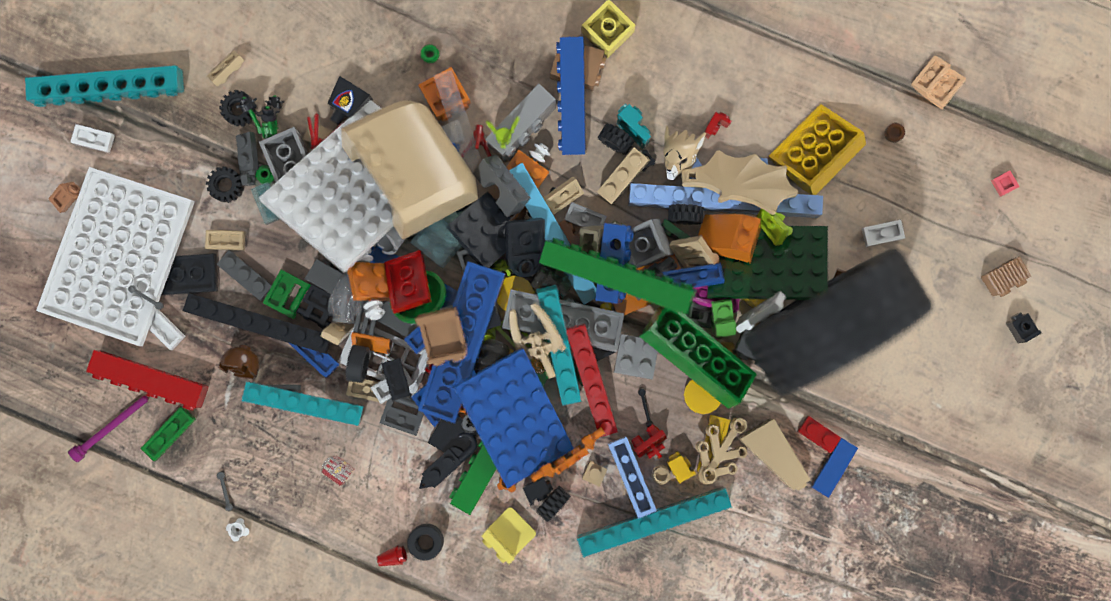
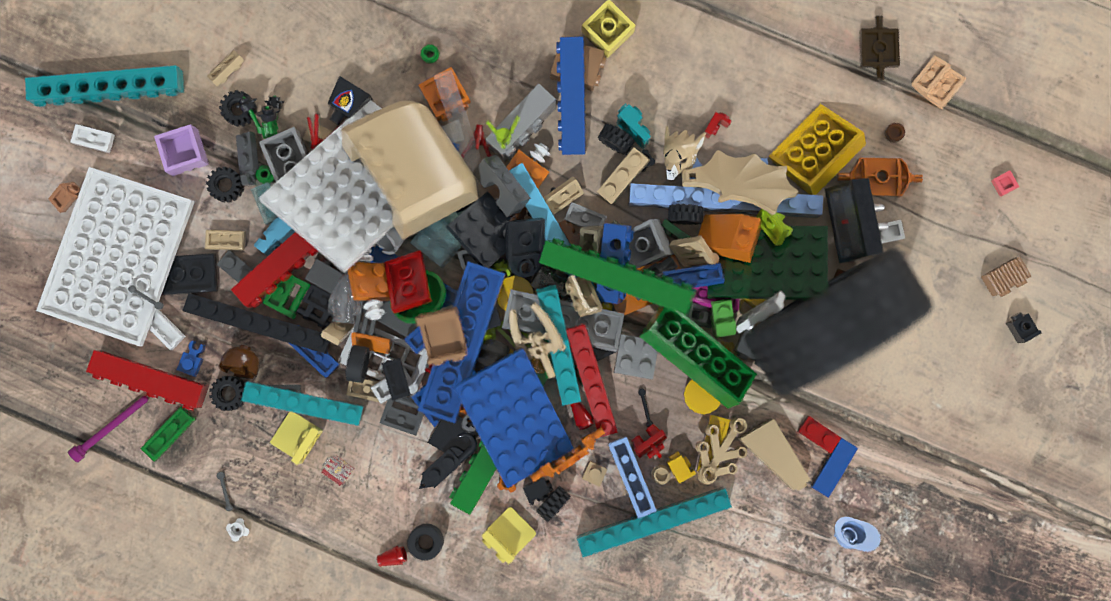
(181, 150): none -> lavender piece
(191, 362): none -> blue plate
(216, 393): none -> black tyre
(273, 270): none -> red brick
(275, 234): none -> medium azure plate
(296, 437): none -> light yellow bracket
(581, 416): none -> red cone
(583, 296): none -> tan bracket
(855, 220): none -> piece
(856, 534): none -> light blue piece
(879, 48): none -> dark brown plate
(896, 173): none -> orange plate

